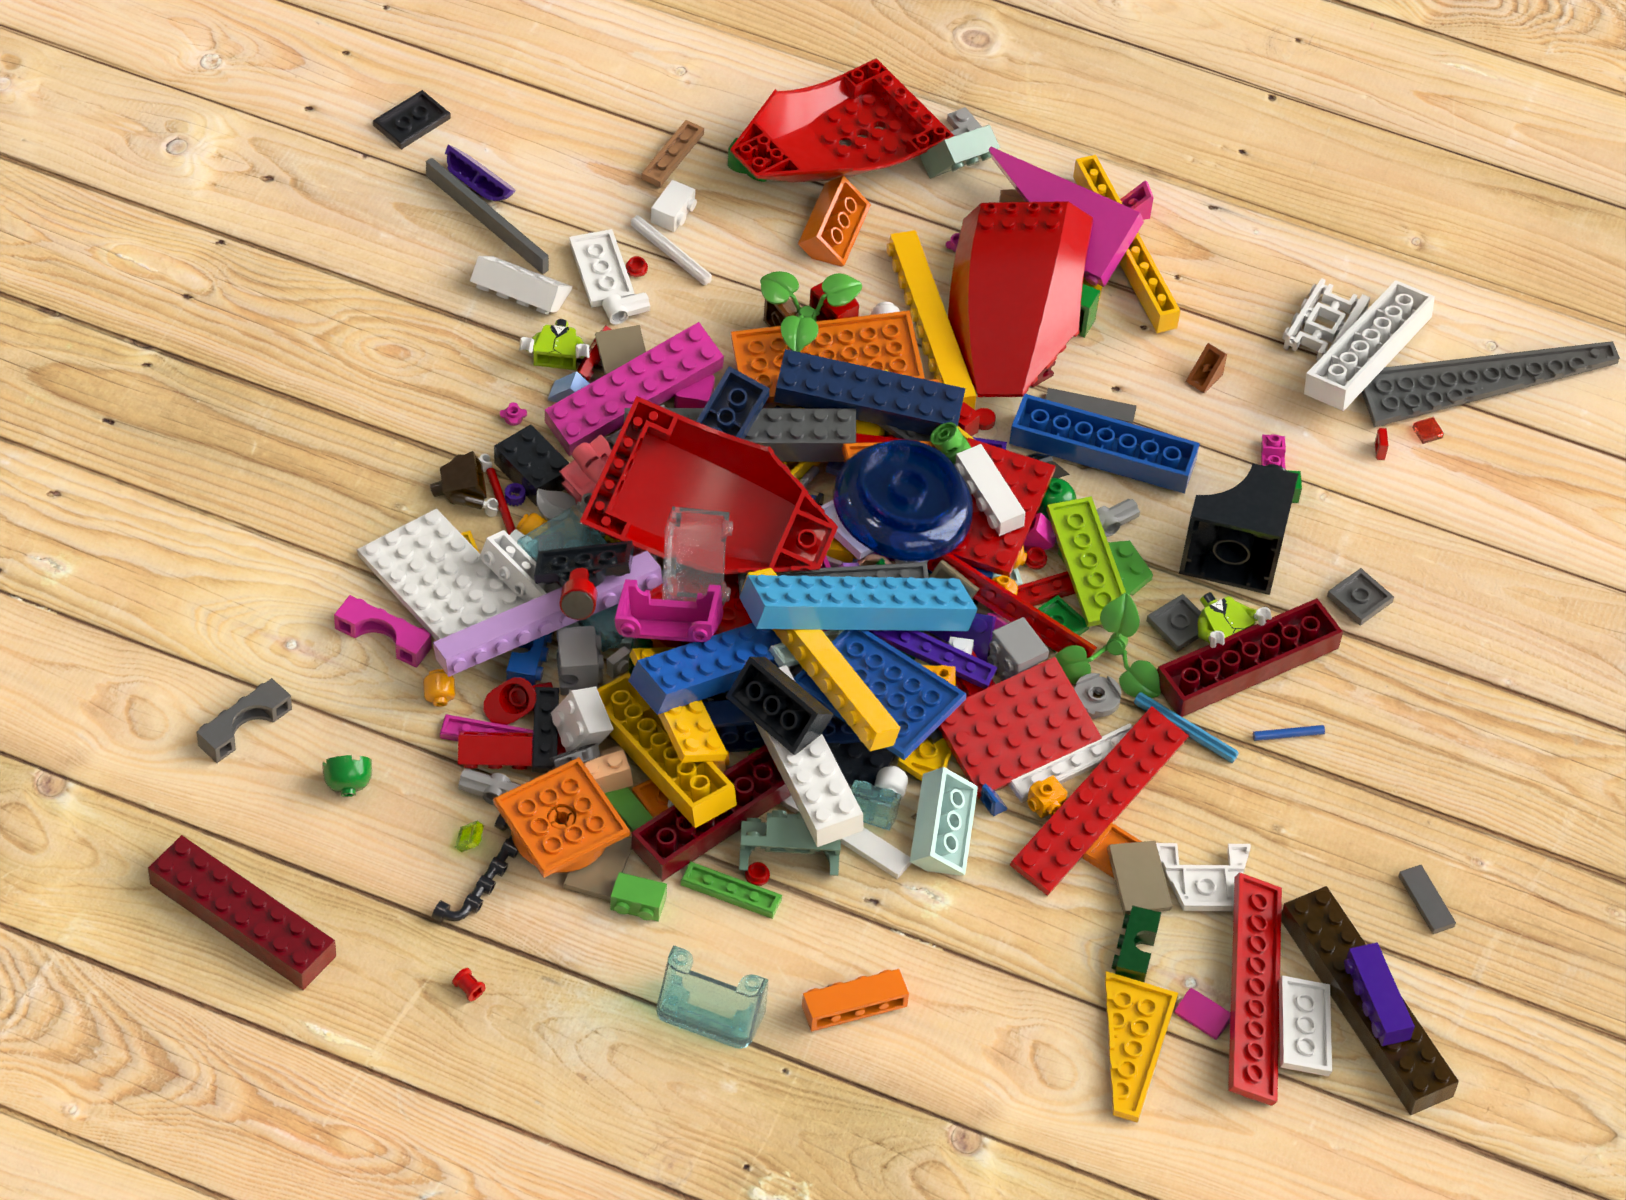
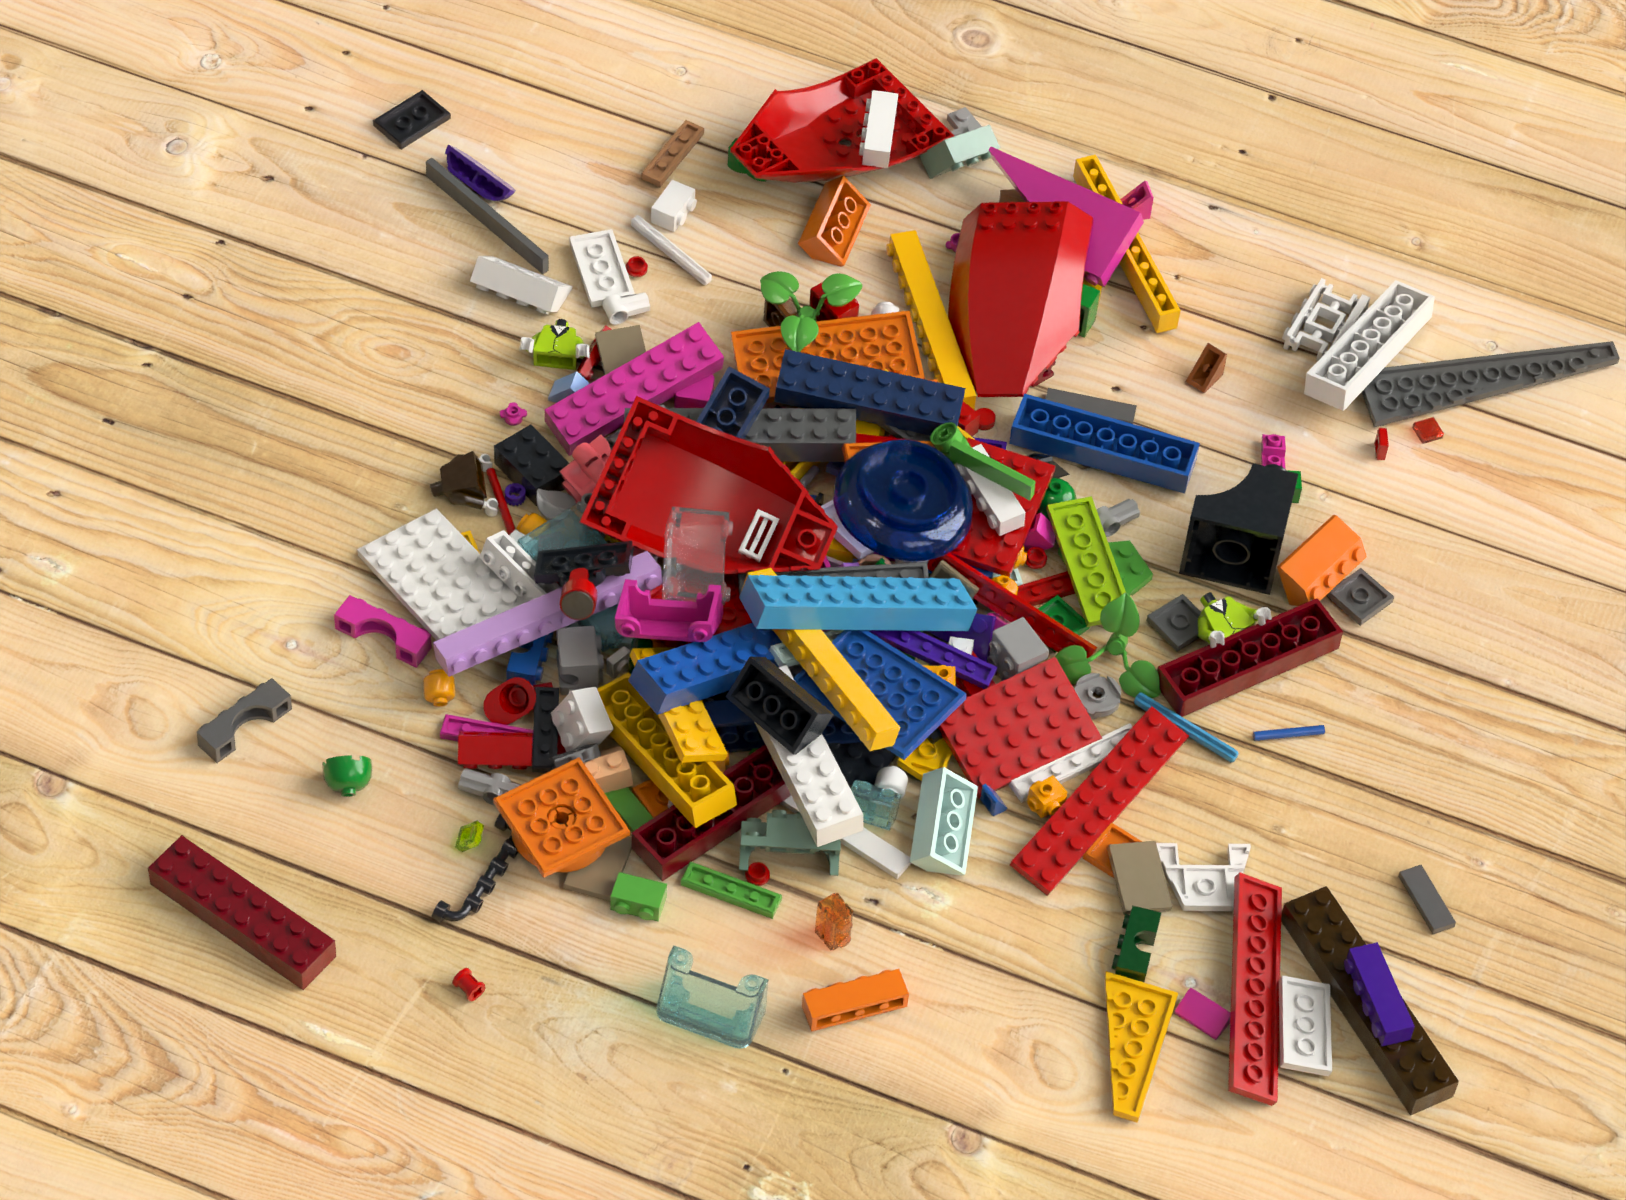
(749, 553): none -> white tile
(834, 921): none -> clear orange brick
(879, 129): none -> white brick
(992, 469): none -> bright green tile
(1321, 562): none -> orange slope

